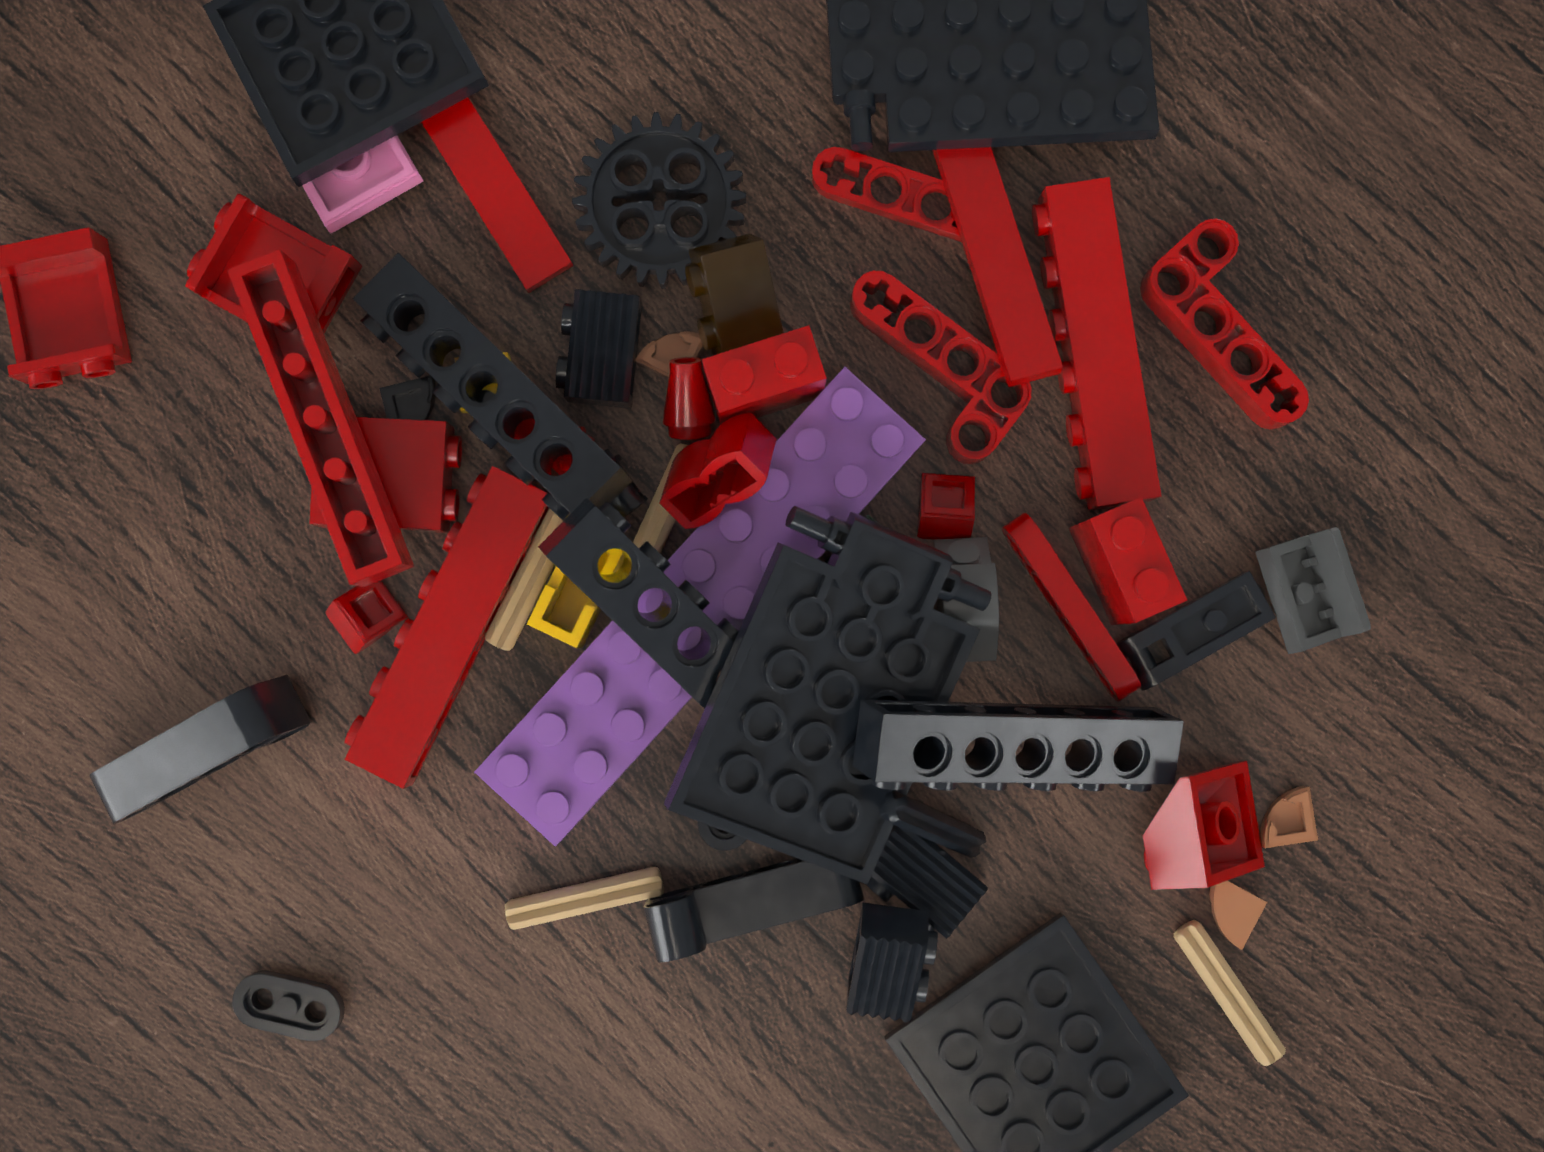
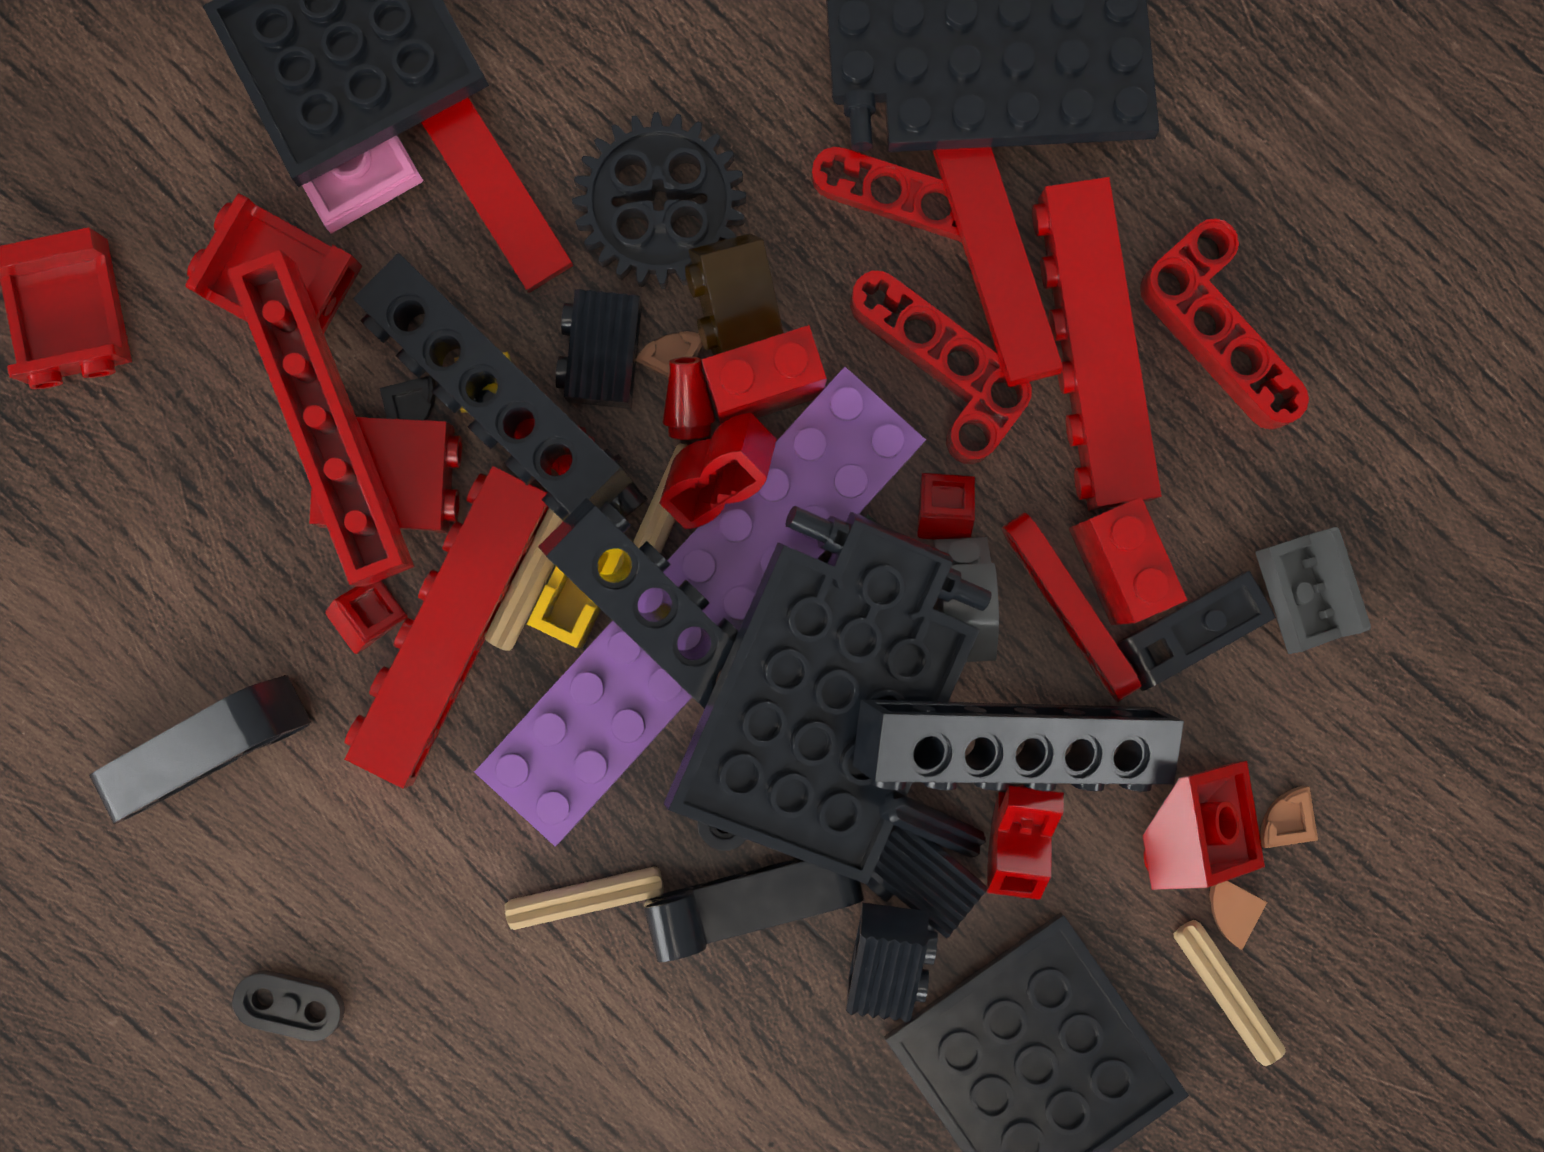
(1022, 841): none -> red brick

